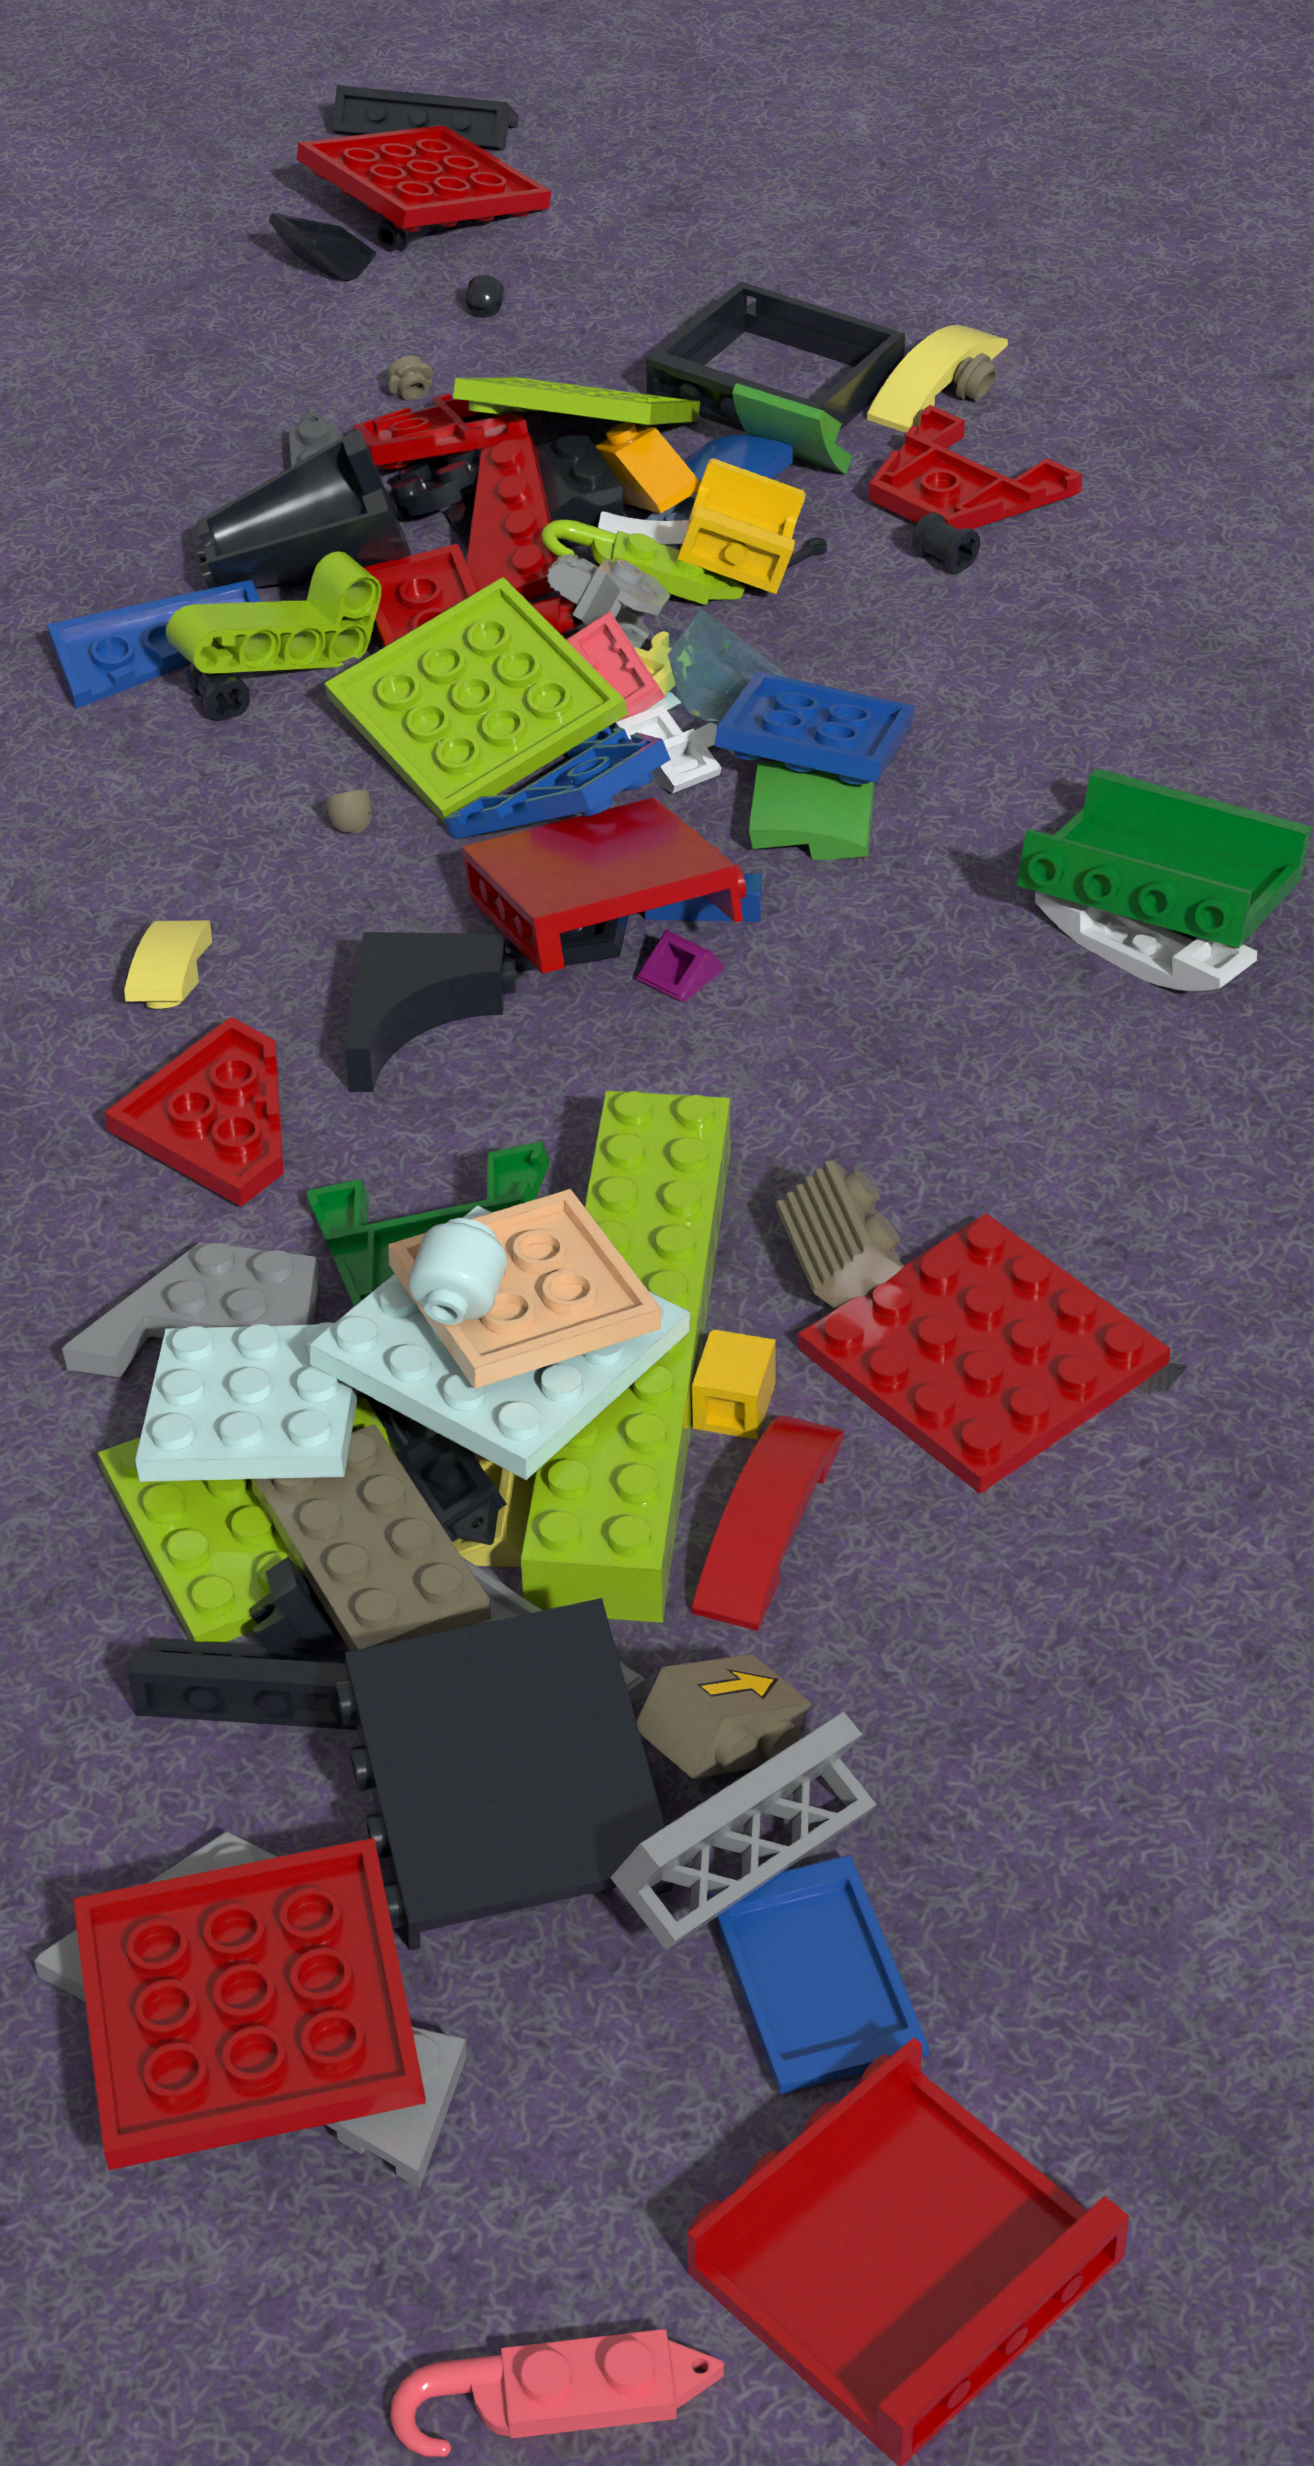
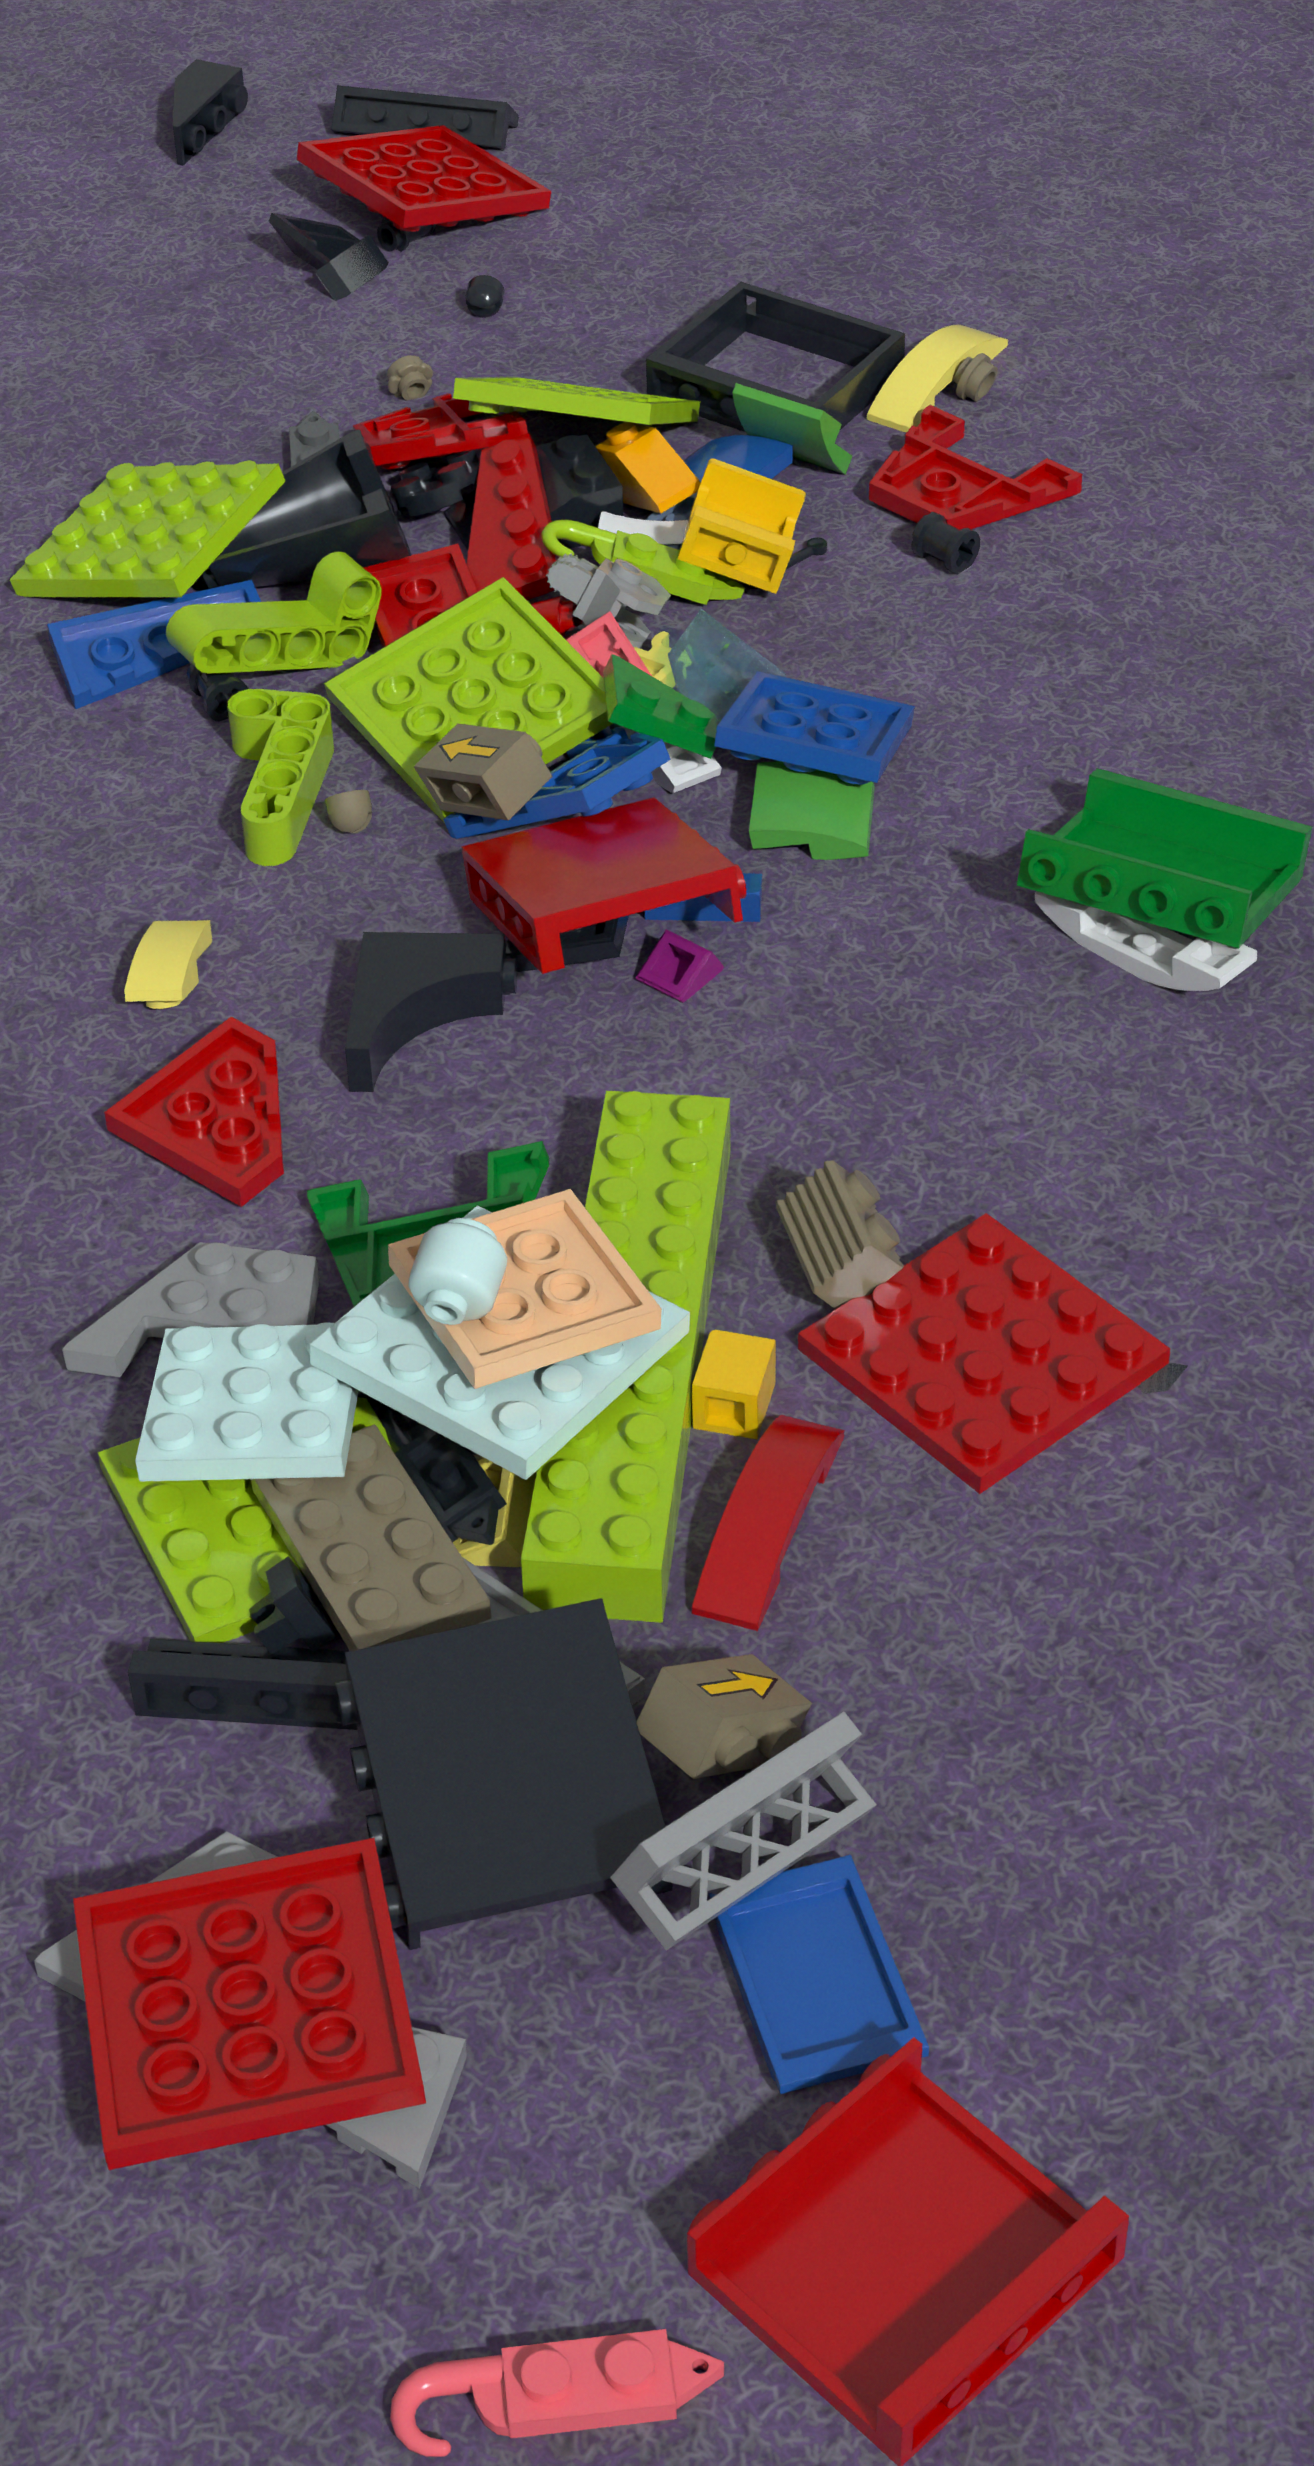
(148, 530): none -> lime plate
(204, 103): none -> black slope
(294, 747): none -> lime beam
(352, 268): none -> black sticker
(483, 771): none -> dark tan brick
(656, 709): none -> green wing

